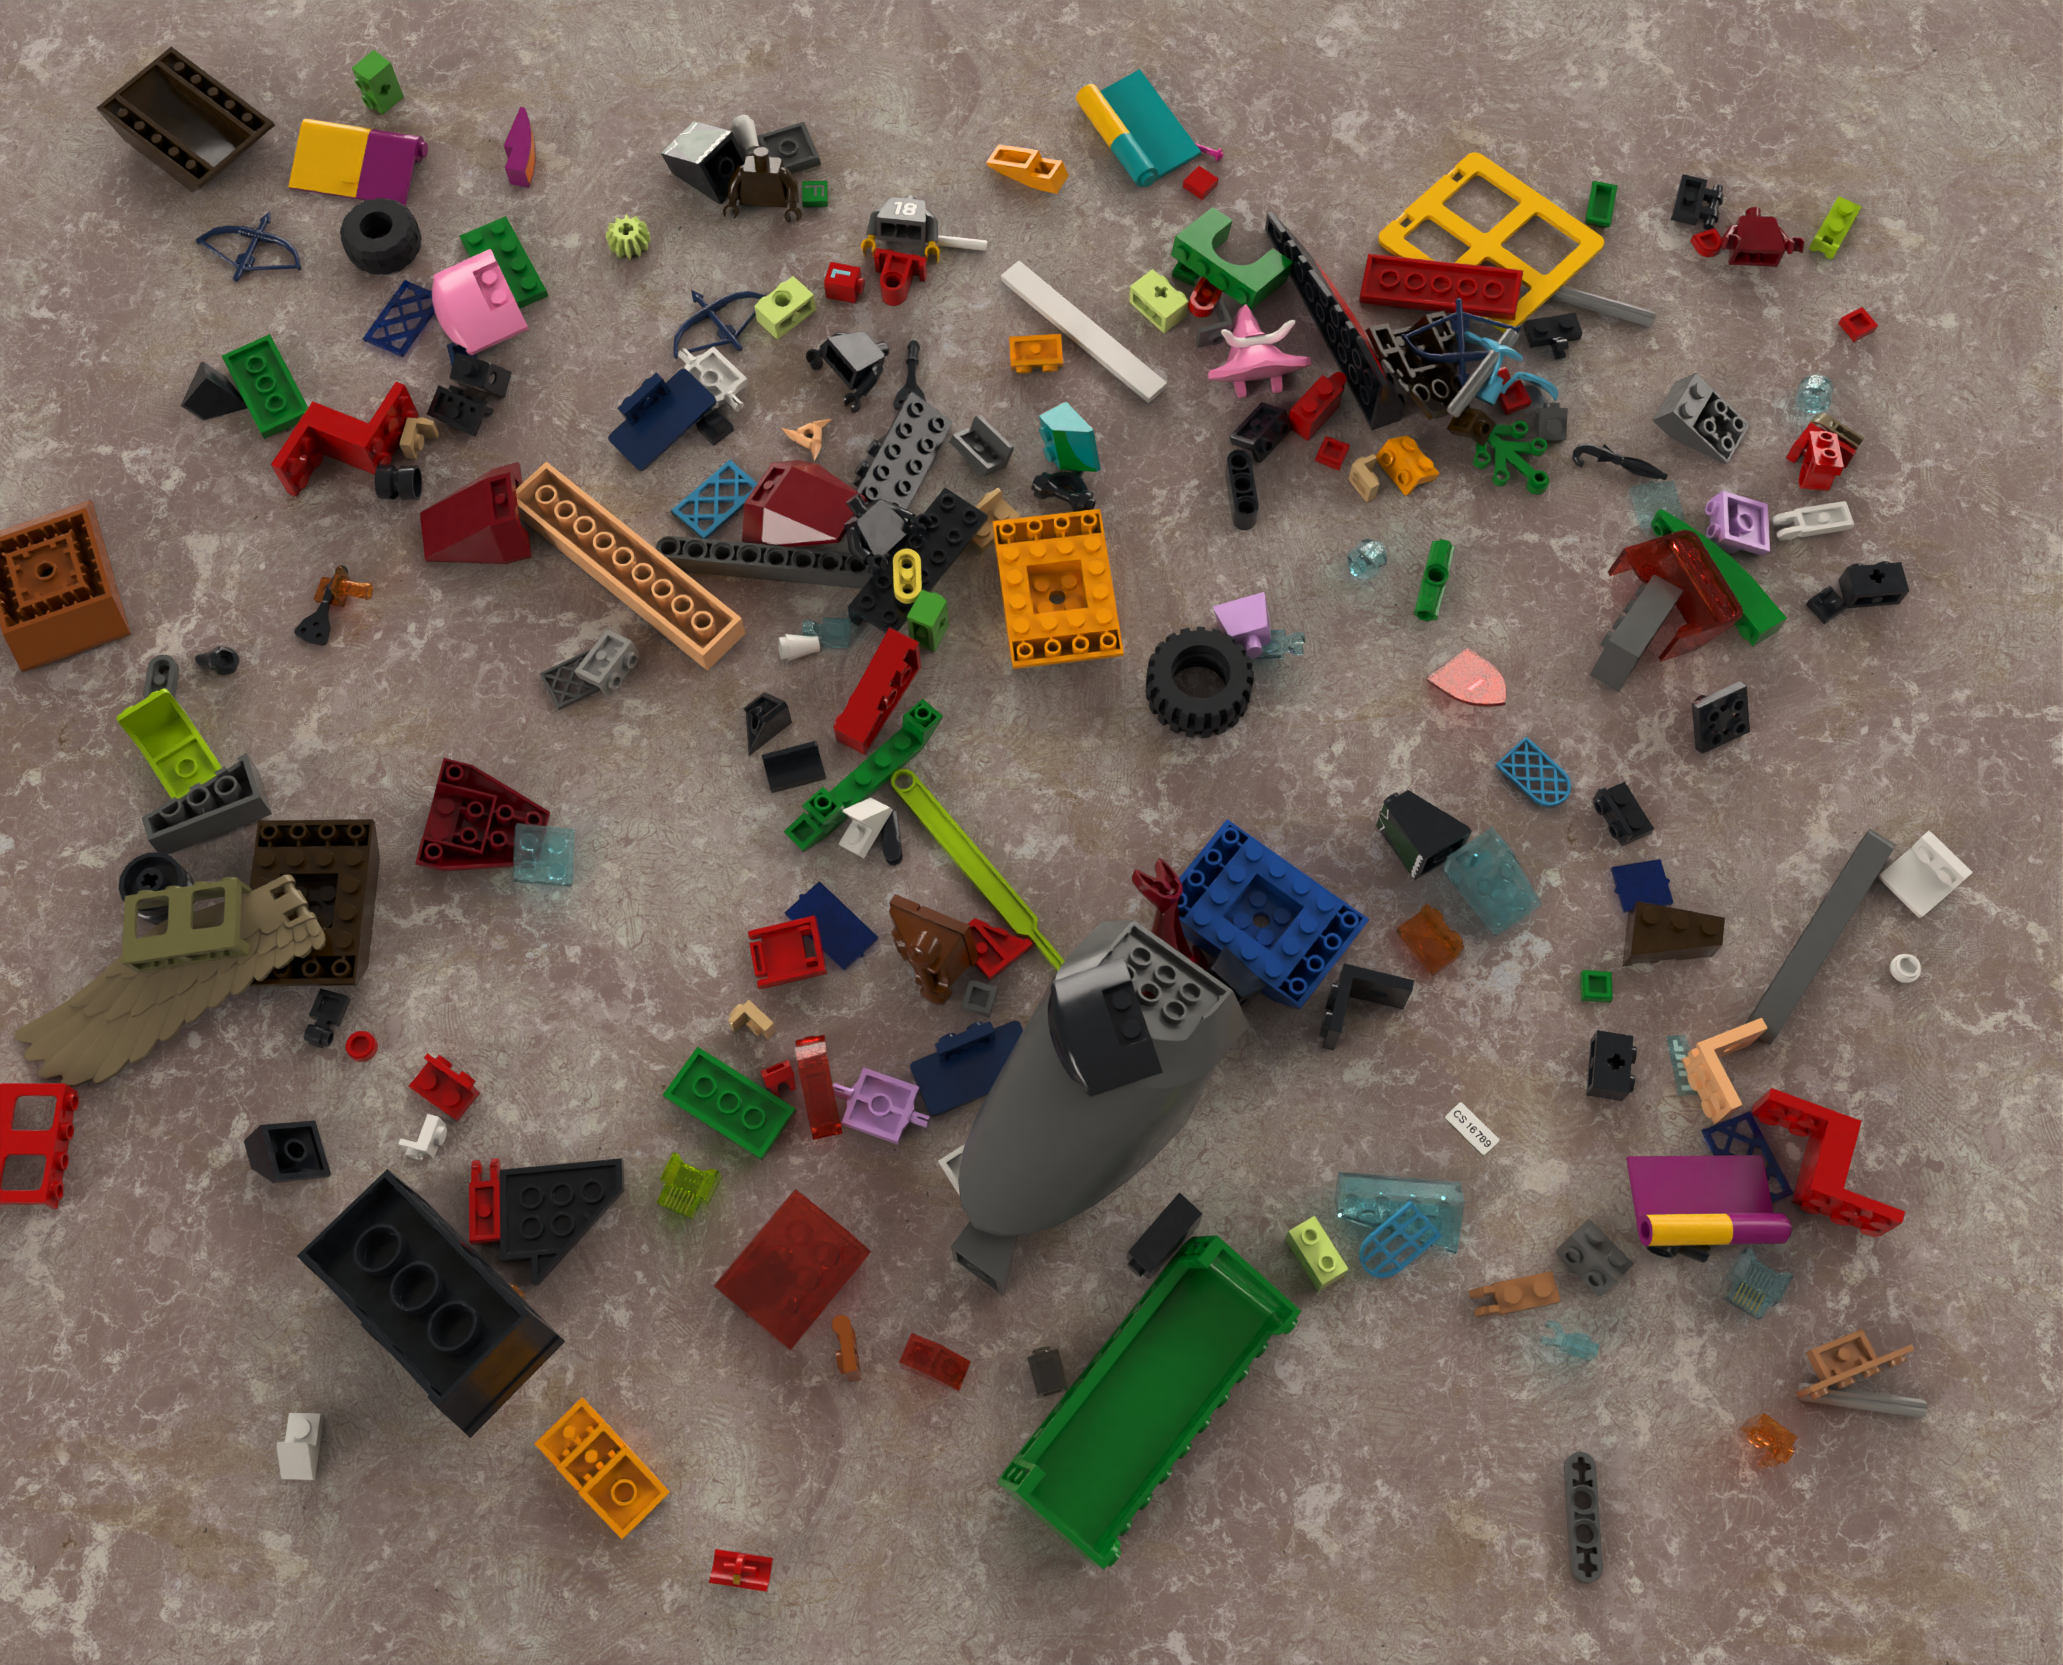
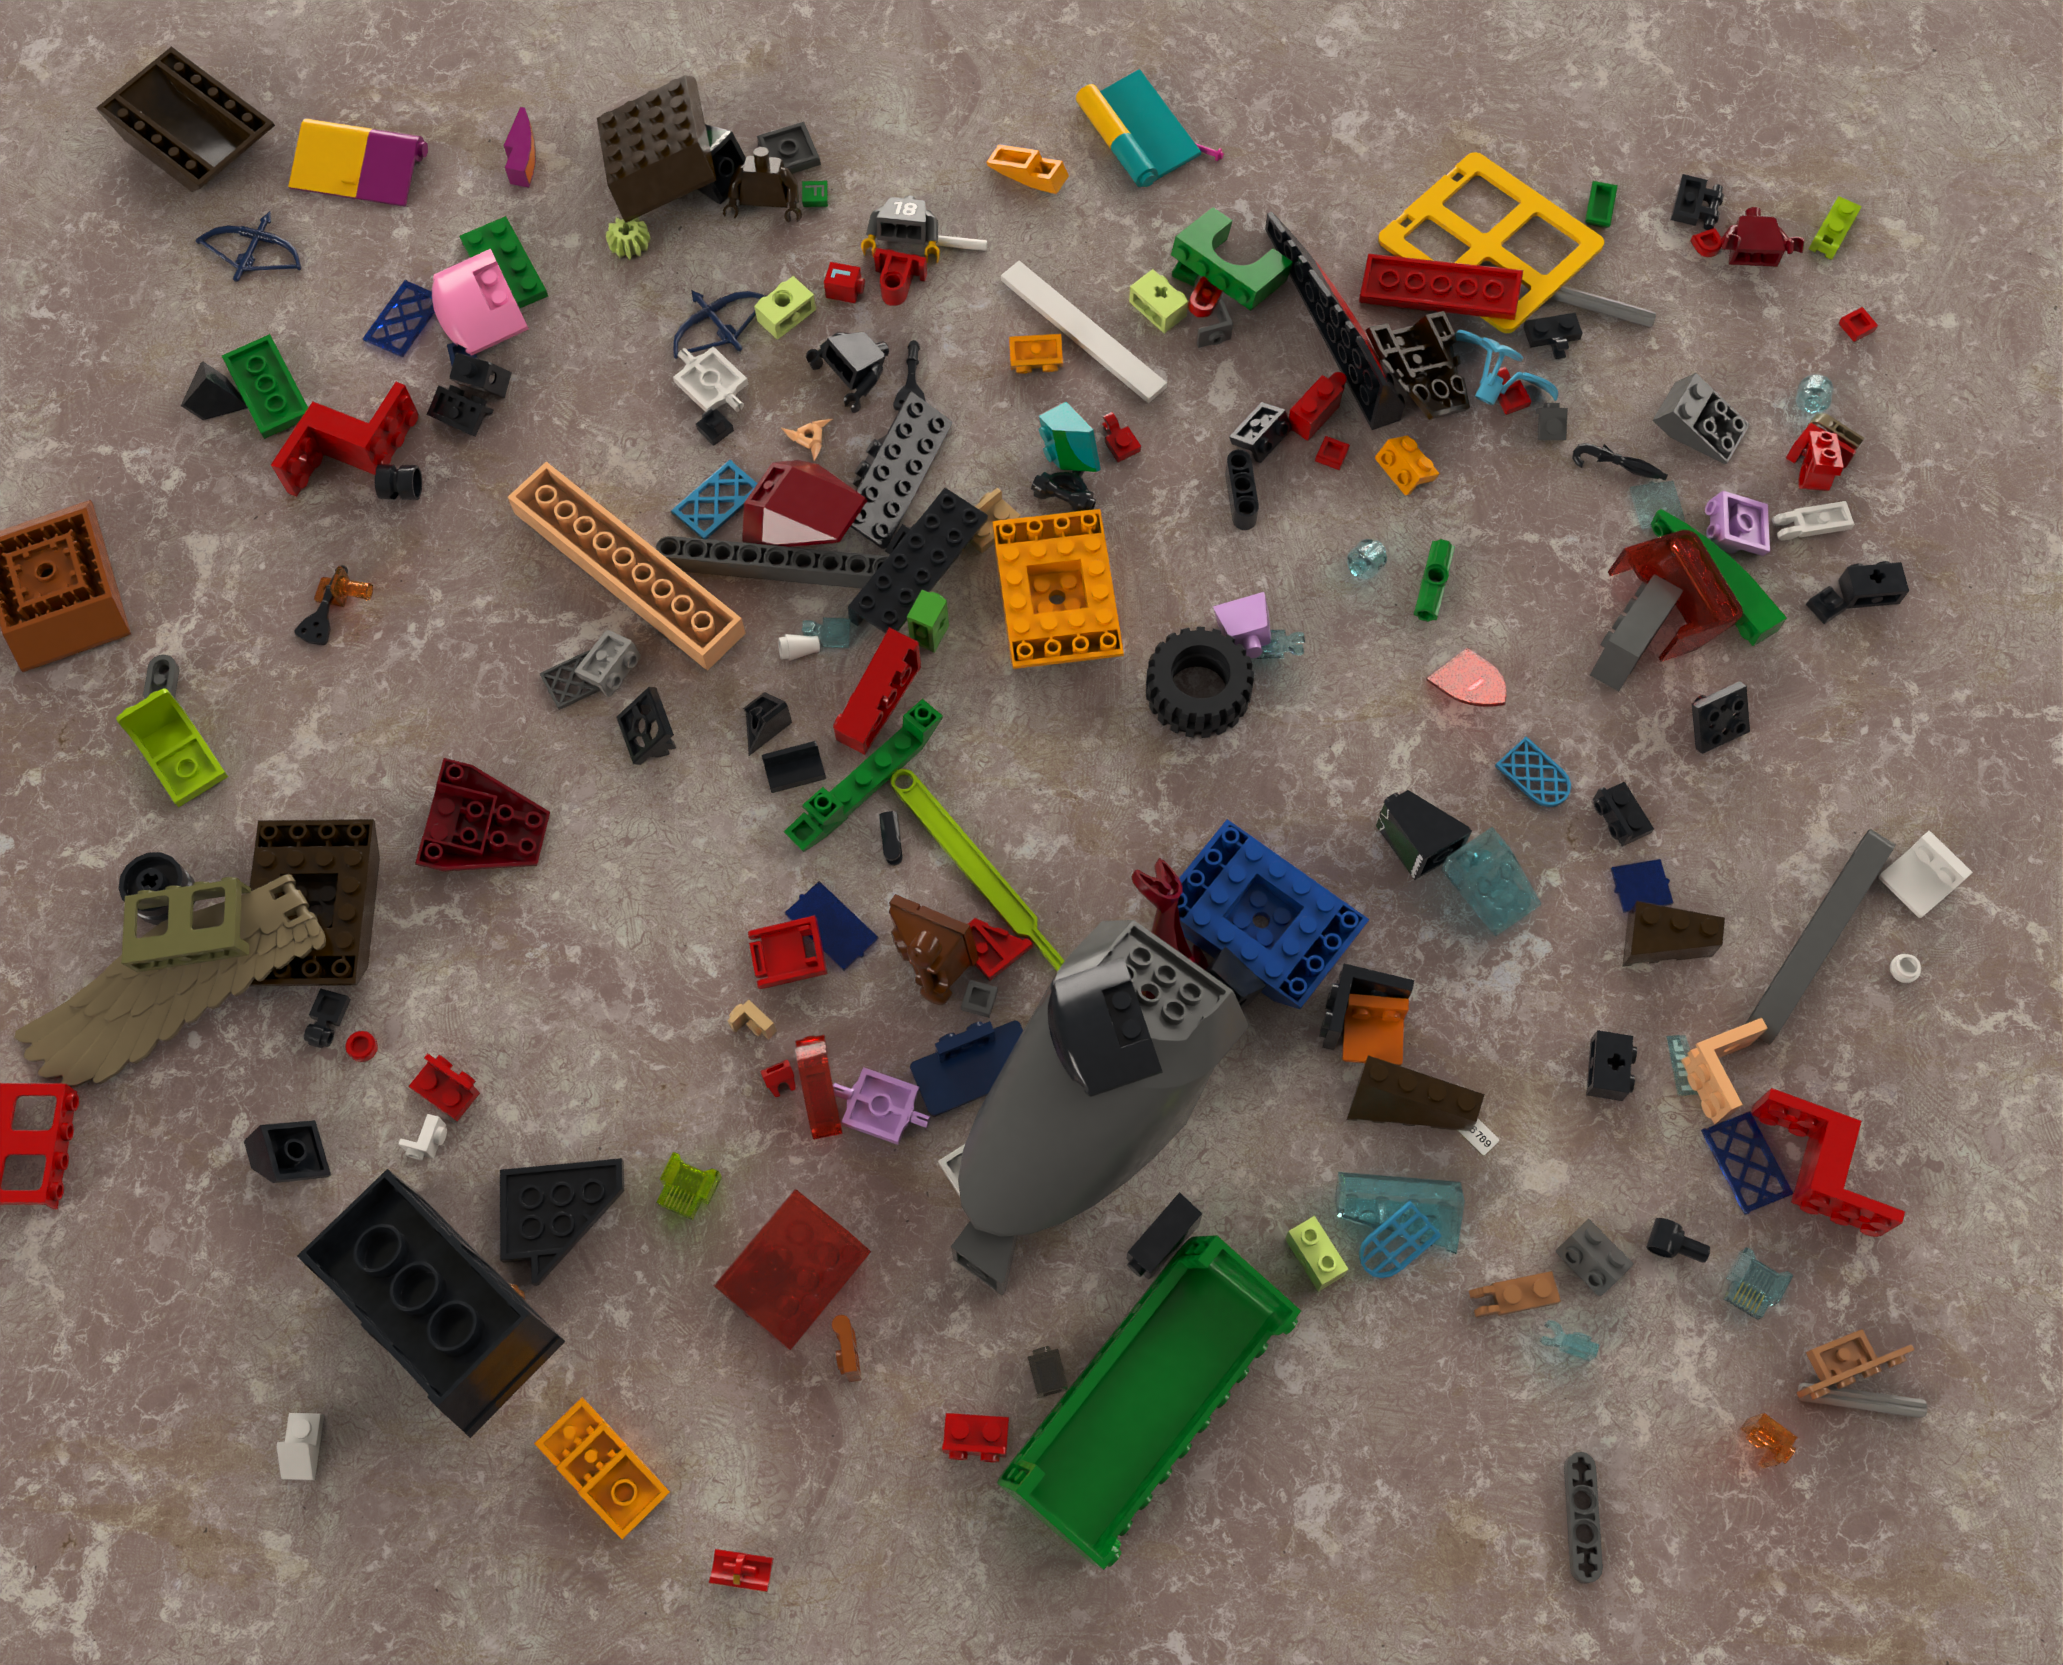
(209, 809): dark grey wedge -> none
(220, 659): black animal -> none
(377, 82): bright green brick -> none
(385, 253): black tyre -> none
(414, 434): tan bracket -> none
(478, 522): dark red wedge -> none
(484, 1204): red hinge -> none
(543, 855): clear light blue plate -> none
(650, 708): none -> black piece
(656, 148): none -> dark brown slope
(659, 416): dark blue bracket -> none
(729, 1103): green plate -> none
(745, 133): white cone -> none
(867, 821): white slope -> none
(878, 528): black torso -> none
(907, 578): light yellow plate -> none
(934, 1362): clear red slope -> none
(975, 1436): none -> red bracket
(983, 446): dark grey bracket -> none
(1119, 441): none -> red plate
(1200, 182): red tile -> none
(1254, 354): bright pink animal -> none
(1363, 478): tan bracket -> none
(1374, 1028): none -> orange bracket
(1412, 1098): none -> dark brown wedge
(1431, 939): clear orange bracket -> none
(1459, 326): dark blue piece -> none
(1472, 424): dark brown bracket -> none
(1480, 375): light grey axle -> none
(1508, 451): green plant -> none
(1596, 986): green tile -> none
(1704, 1201): magenta door -> none

